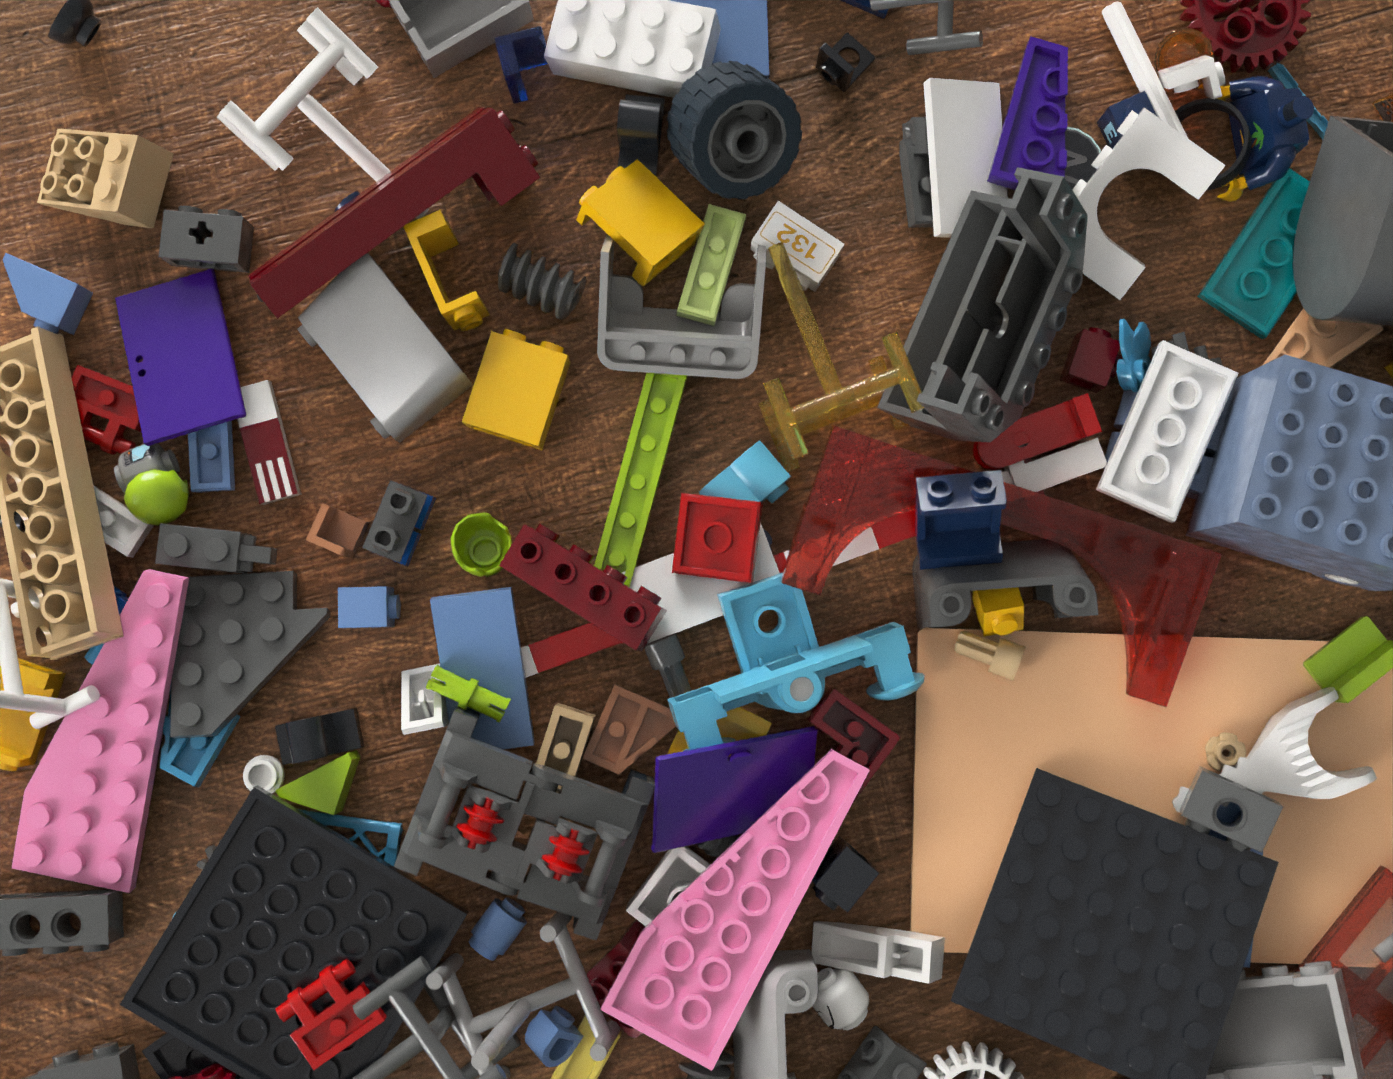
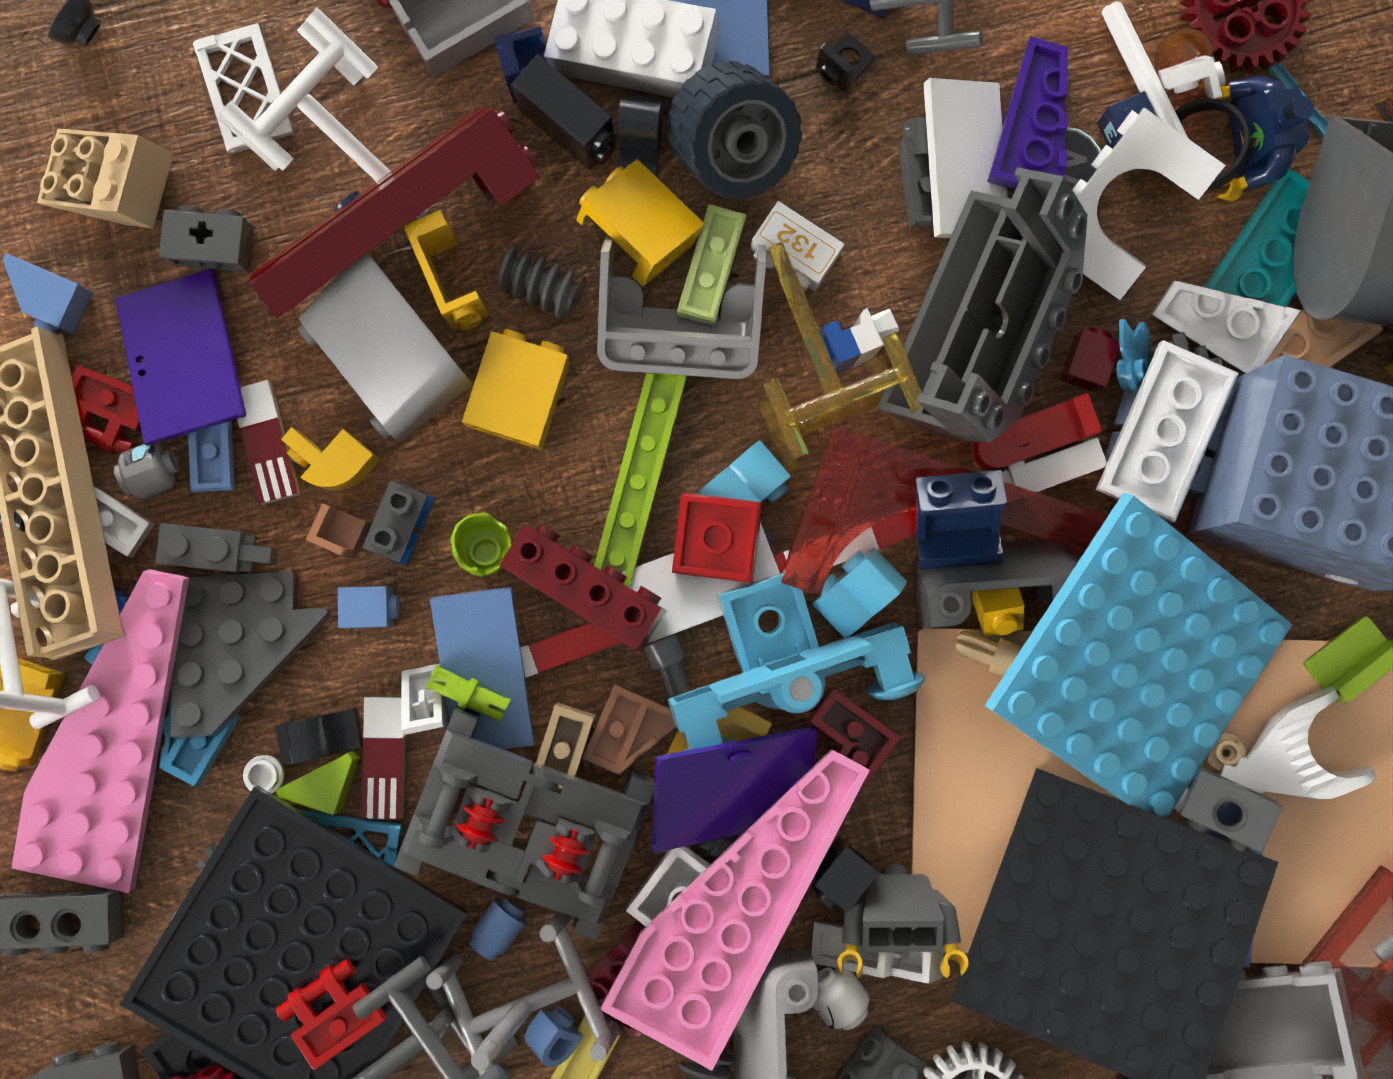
(157, 496): lime hair -> none
(262, 62): none -> white window
(336, 468): none -> yellow brick
(383, 759): none -> tile
(564, 113): none -> black brick
(859, 342): none -> hips
(859, 591): none -> medium azure brick
(902, 916): none -> dark grey torso
(1139, 660): none -> medium azure plate
(1229, 325): none -> white wing

